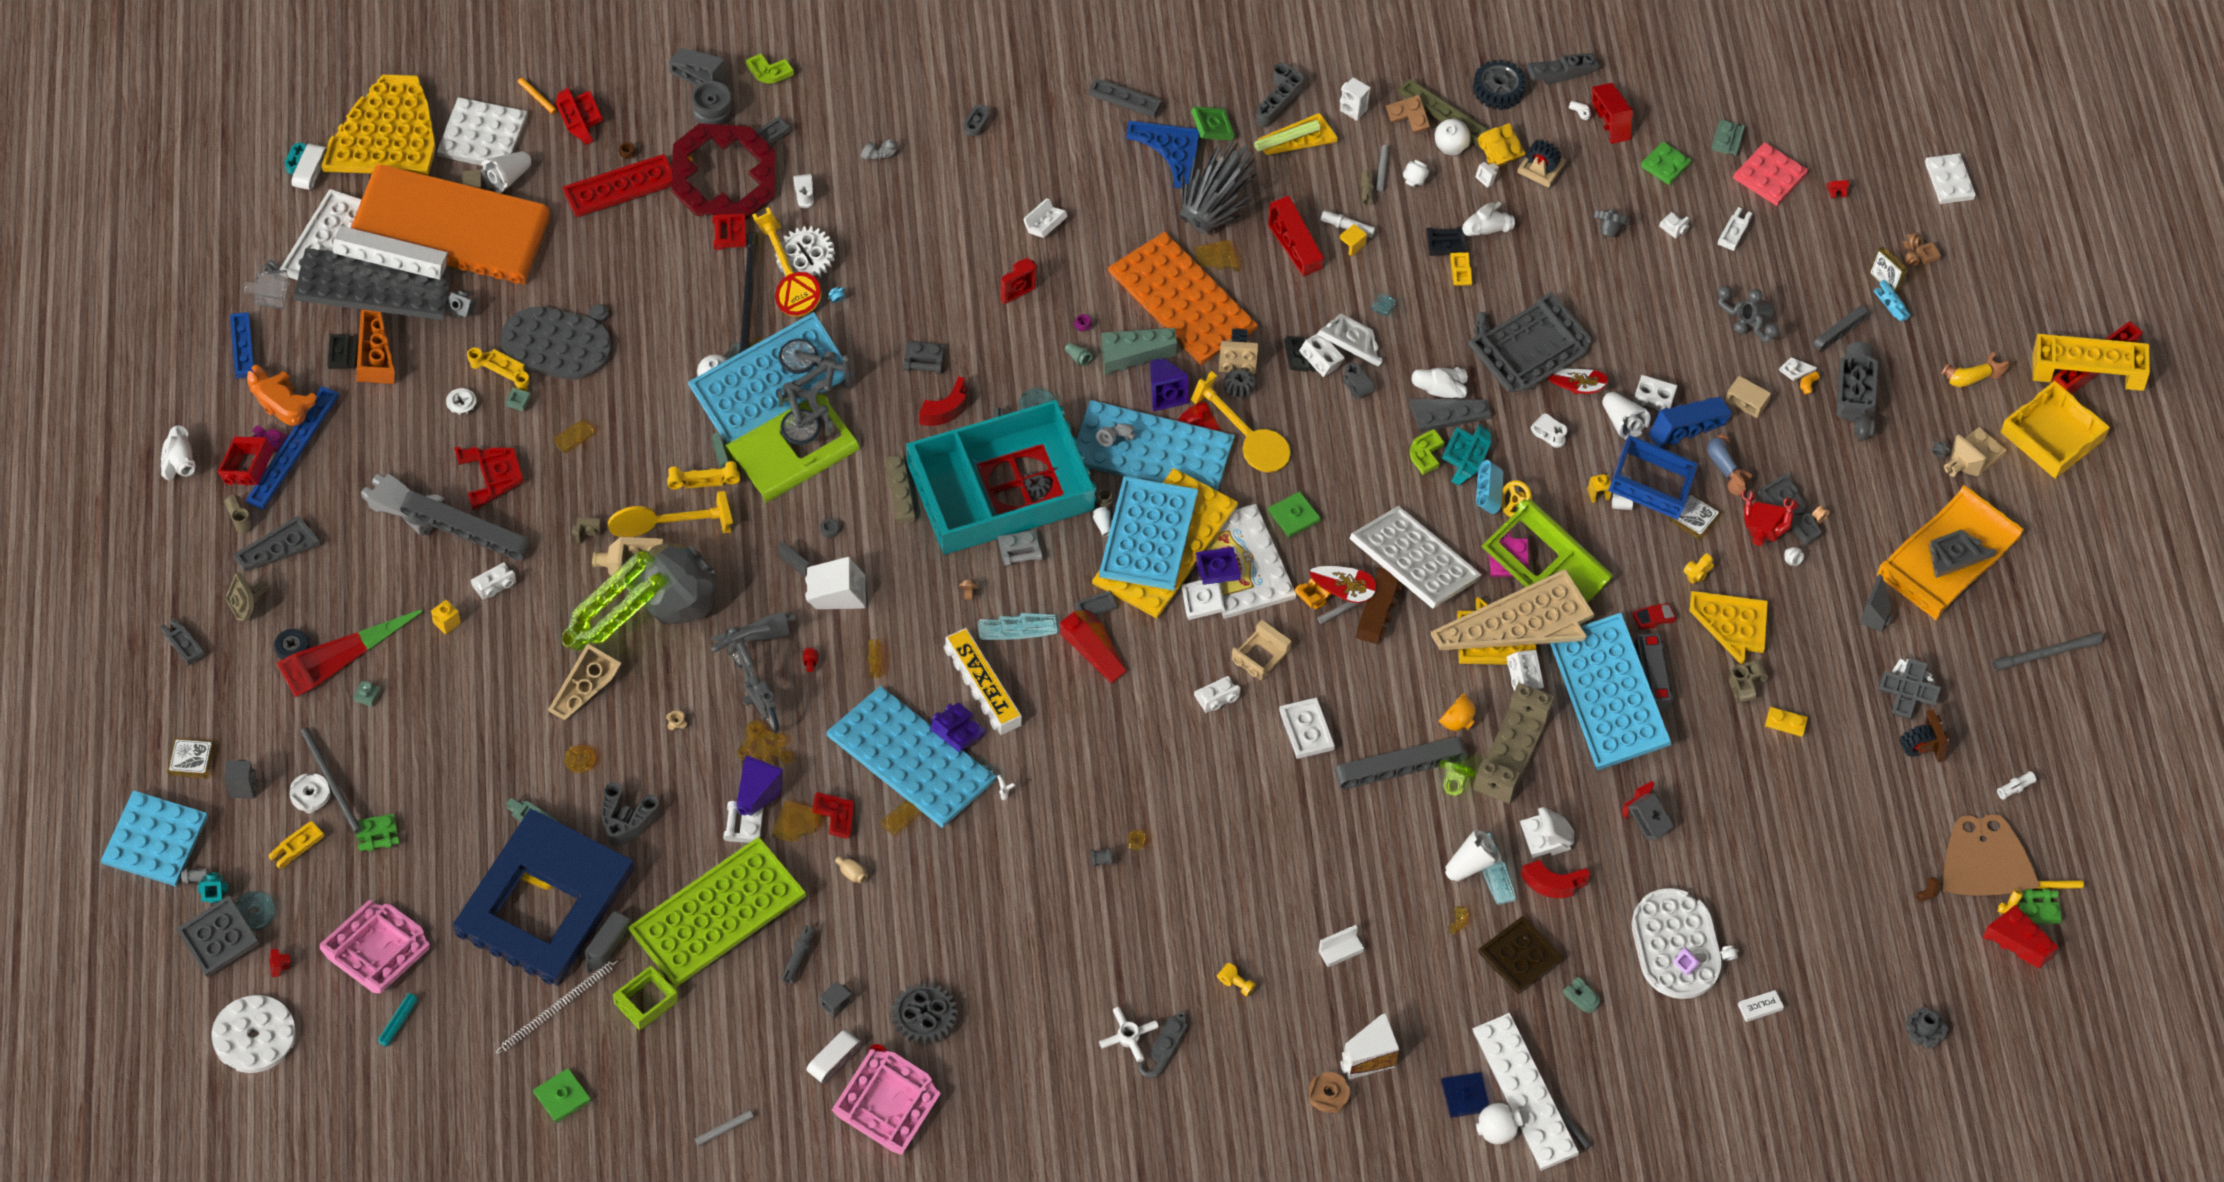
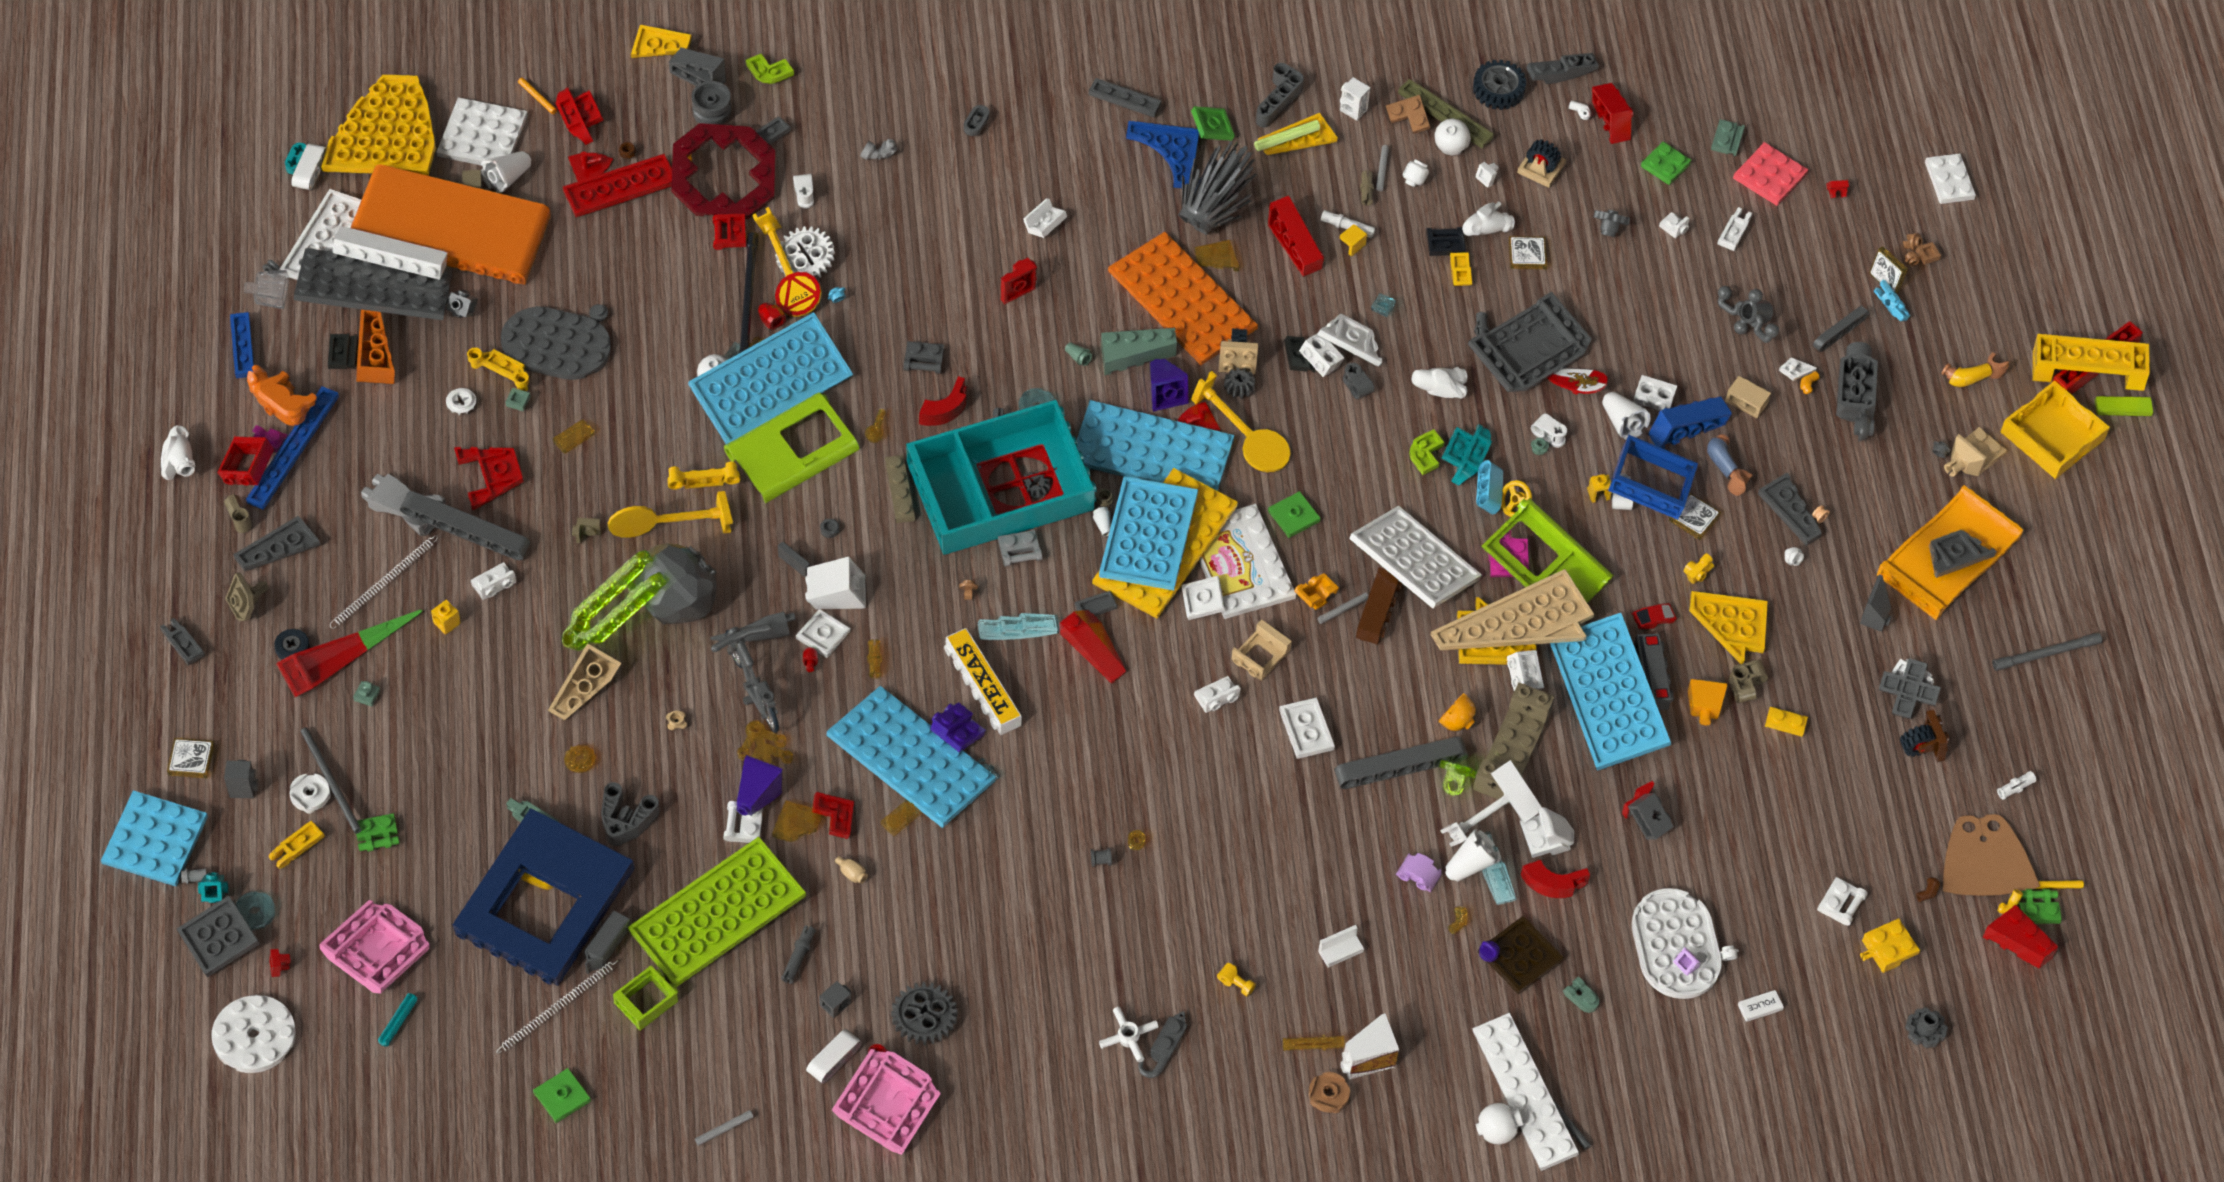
(375, 590): none -> white piece
(589, 164): none -> red shield
(622, 551): tan plate -> none
(658, 42): none -> yellow wing
(719, 450): sand green tile -> none
(771, 315): none -> red rock
(800, 357): piece -> none
(823, 633): none -> white tile
(875, 433): none -> clear yellow plate
(1004, 788): white bar -> none
(1083, 319): magenta plate -> none
(1107, 436): light grey arm -> none
(1217, 566): dark purple plate -> none
(1316, 1043): none -> clear yellow pin
(1345, 582): shield -> none
(1421, 870): none -> lavender cylinder
(1444, 413): dark grey wing -> none
(1464, 1094): clear blue plate -> none
(1489, 951): none -> dark purple tile
(1501, 145): yellow plate -> none
(1514, 791): none -> white piece
(1527, 252): none -> tile
(1539, 450): none -> sand green plate
(1706, 699): none -> light orange torso
(1767, 520): red torso -> none
(1837, 896): none -> white plate
(1889, 945): none -> yellow plate
(2124, 406): none -> lime tile

